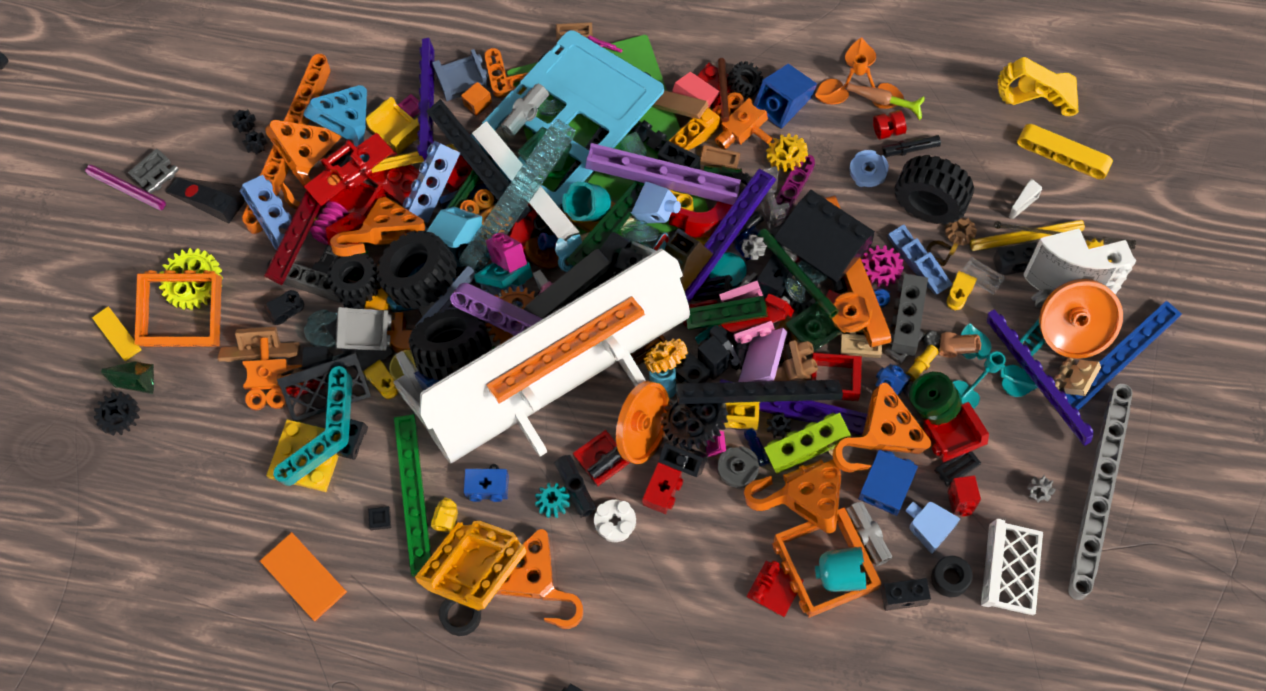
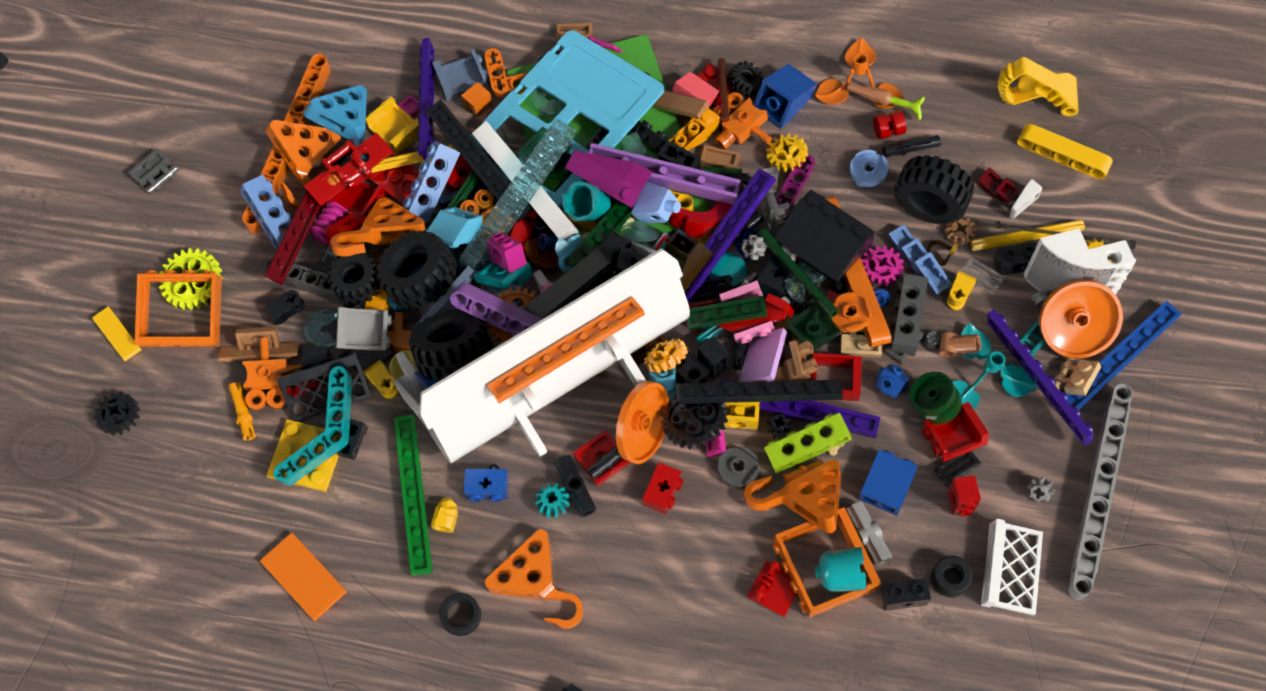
(125, 187): magenta axle -> none
(131, 376): clear green slope -> none
(211, 197): black wedge -> none
(243, 419): none -> light orange pin
(244, 121): black gear -> none
(255, 142): black gear -> none
(379, 518): black tile -> none
(472, 564): light orange wedge -> none
(524, 109): light grey piece -> none
(607, 529): white plate -> none
(614, 176): none -> magenta wedge
(683, 459): black brick -> none
(721, 335): black plate -> none
(756, 446): clear blue axle -> none
(897, 434): orange piece -> none
(922, 362): yellow pin -> none
(931, 524): light blue torso -> none
(1001, 189): none -> dark red slope

